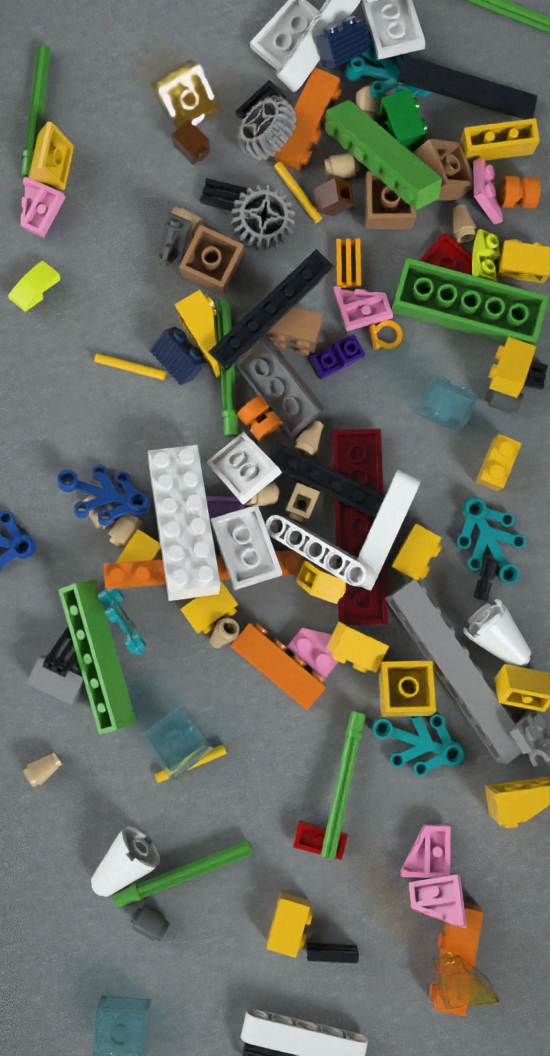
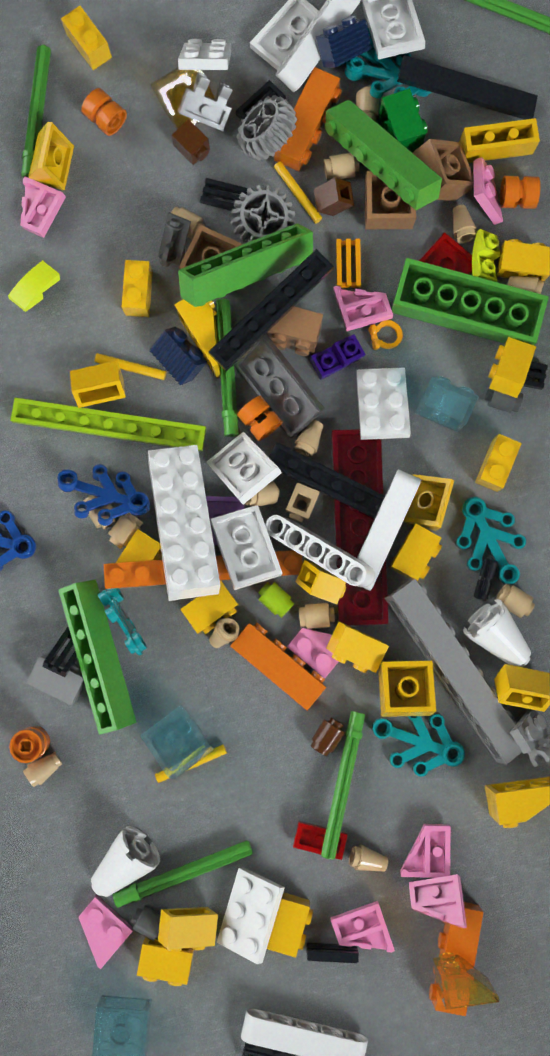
(29, 744): none -> orange wheel
(86, 37): none -> yellow brick
(97, 384): none -> yellow piece
(103, 111): none -> orange wheel
(103, 929): none -> bright pink wing
(107, 424): none -> lime plate
(137, 288): none -> yellow brick
(160, 964): none -> yellow brick
(187, 928): none -> yellow piece
(203, 108): none -> light grey plate
(205, 56): none -> white plate
(245, 264): none -> bright green brick
(250, 915): none -> white plate
(275, 599): none -> lime brick
(316, 615): none -> tan brick
(327, 736): none -> reddish brown brick
(363, 928): none -> bright pink wing
(367, 860): none -> tan cone
(383, 403): none -> white plate
(430, 502): none -> yellow slope
(516, 600): none -> tan brick
(527, 283): none -> tan cone

